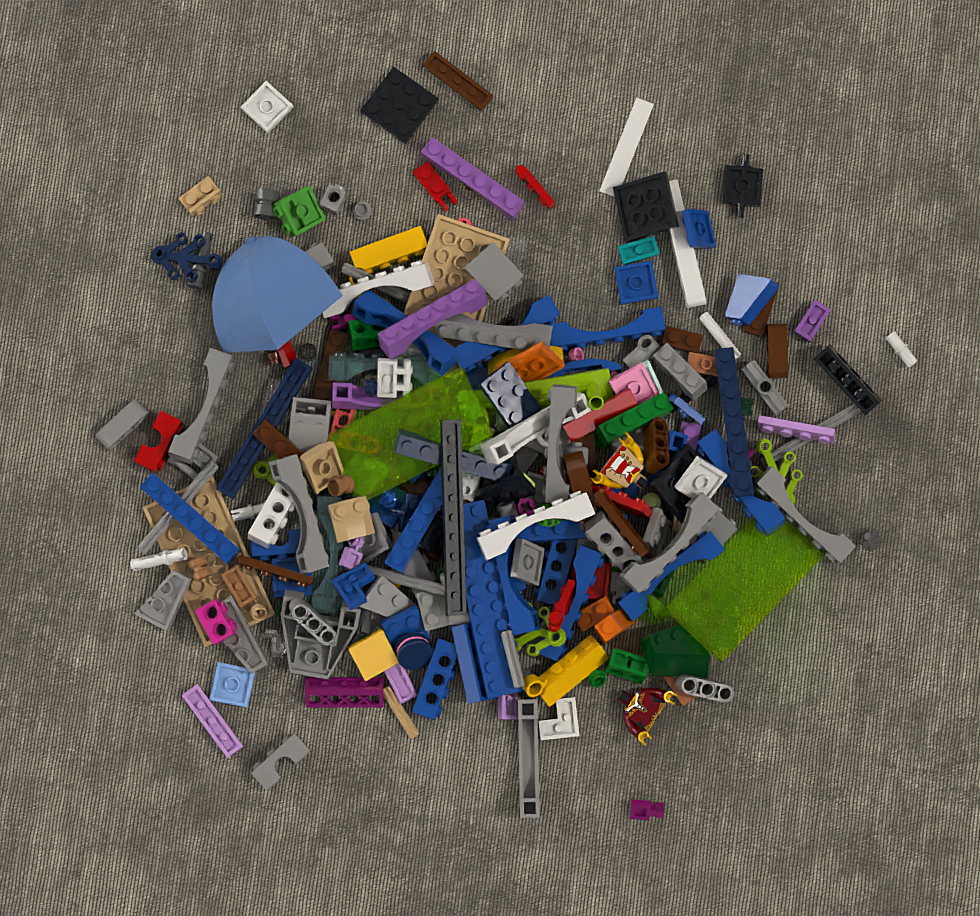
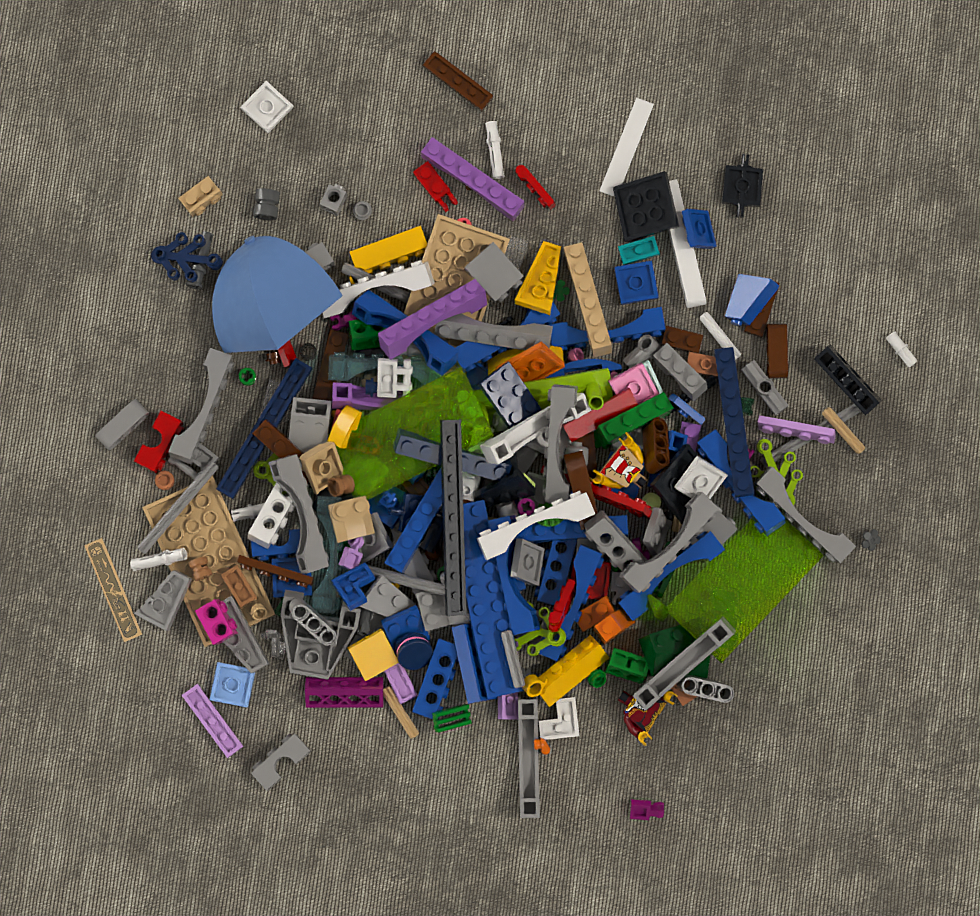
(113, 590): none -> sticker
(164, 480): none -> nougat tile
(190, 519): blue arch -> none
(251, 381): none -> green bush
(299, 211): bright green plate -> none
(345, 423): none -> yellow slope
(399, 105): black plate -> none
(465, 715): none -> green tile
(493, 141): none -> white pin
(540, 282): none -> yellow wing
(542, 745): none -> orange arm
(559, 290): none -> green plant
(588, 300): none -> tan arch
(625, 528): reddish brown plate -> none
(684, 663): none -> light grey arch
(812, 321): medium lavender plate -> none
(843, 430): none -> tan axle

